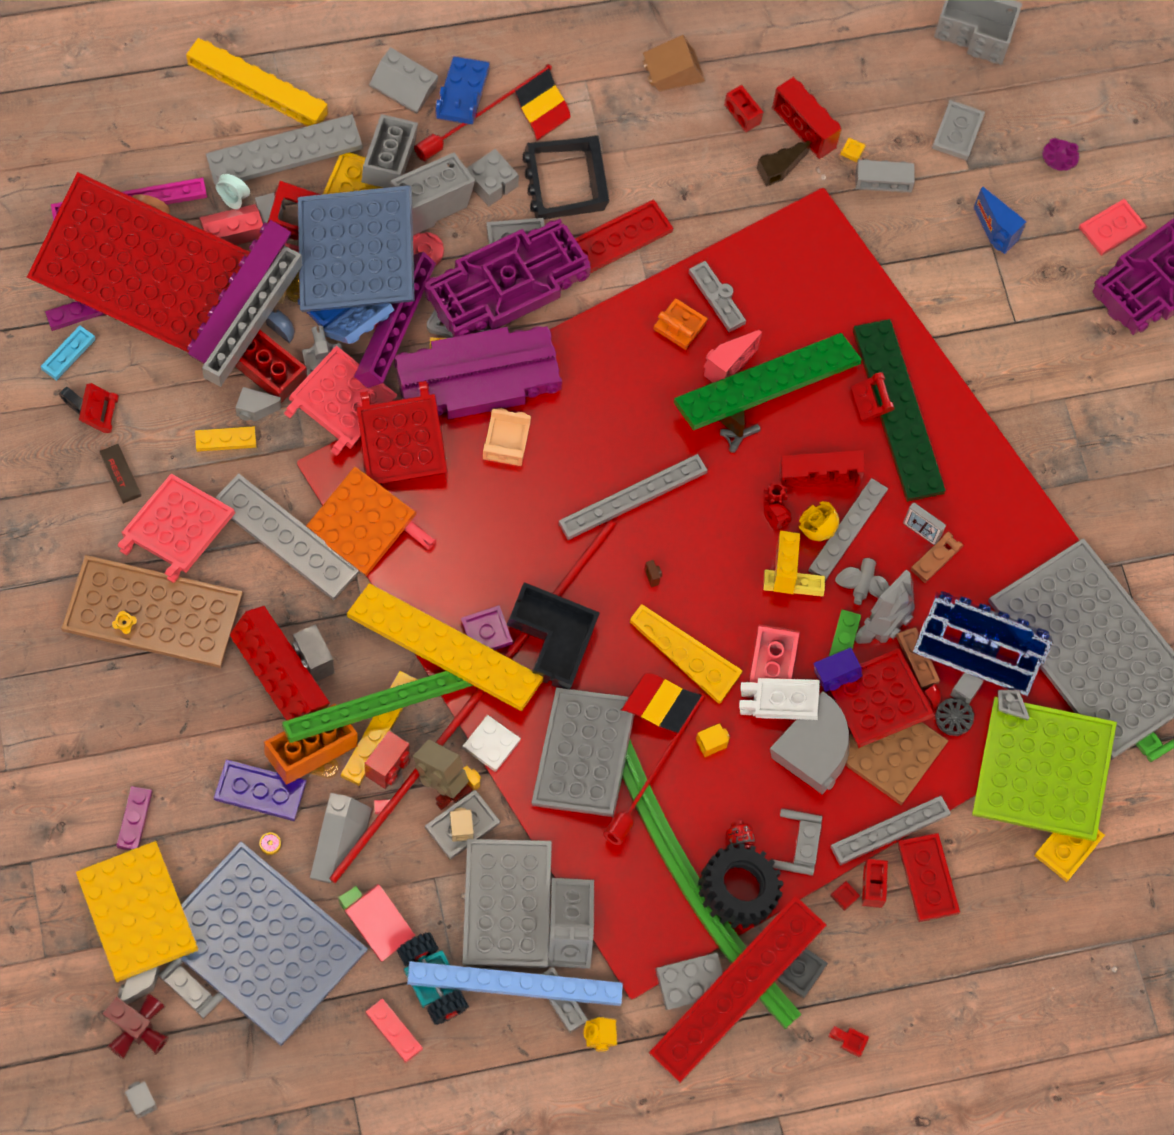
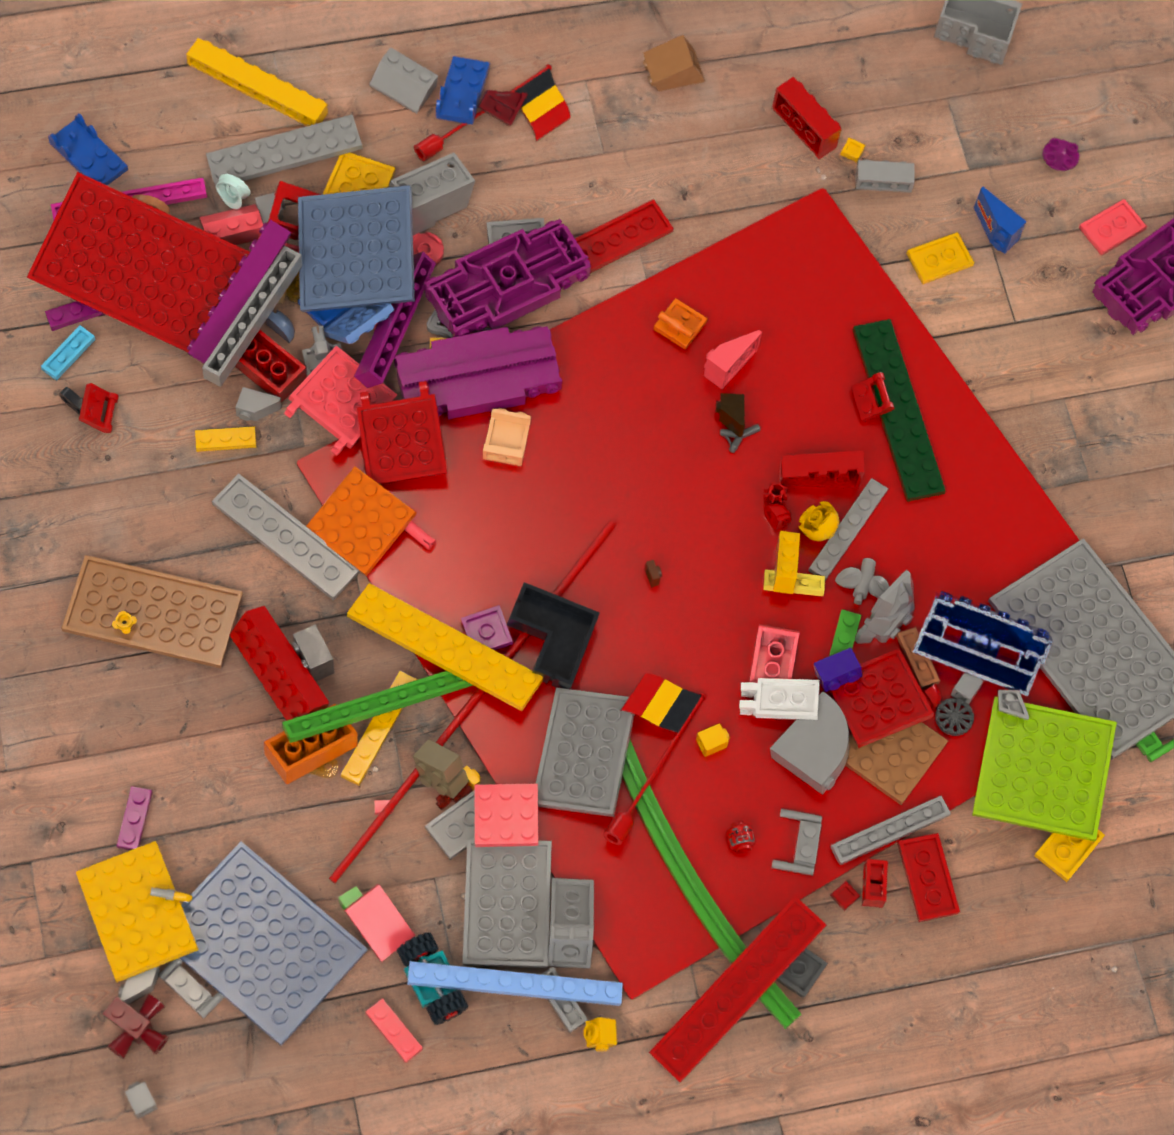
(87, 152): none -> blue hinge
(120, 473): dark brown tile -> none
(170, 894): none -> light grey piece
(176, 525): coral plate -> none
(259, 790): plate -> none
(270, 843): tile -> none
(341, 829): light grey wedge -> none
(387, 760): brick -> none
(389, 151): light grey brick -> none
(461, 824): tan brick -> none
(489, 175): light grey piece -> none
(491, 743): white plate -> none
(502, 105): none -> dark red wing
(506, 815): none -> coral plate
(596, 172): black windscreen -> none
(632, 497): light grey plate -> none
(688, 980): light grey plate -> none
(696, 660): yellow wing -> none
(718, 296): light grey hinge -> none
(723, 902): black tyre -> none
(743, 108): red brick -> none
(767, 381): green plate -> none
(778, 165): dark brown slope -> none
(852, 1040): red plate -> none
(924, 523): tile -> none
(936, 557): nougat plate -> none
(940, 258): none -> yellow tile
(958, 130): light grey plate -> none

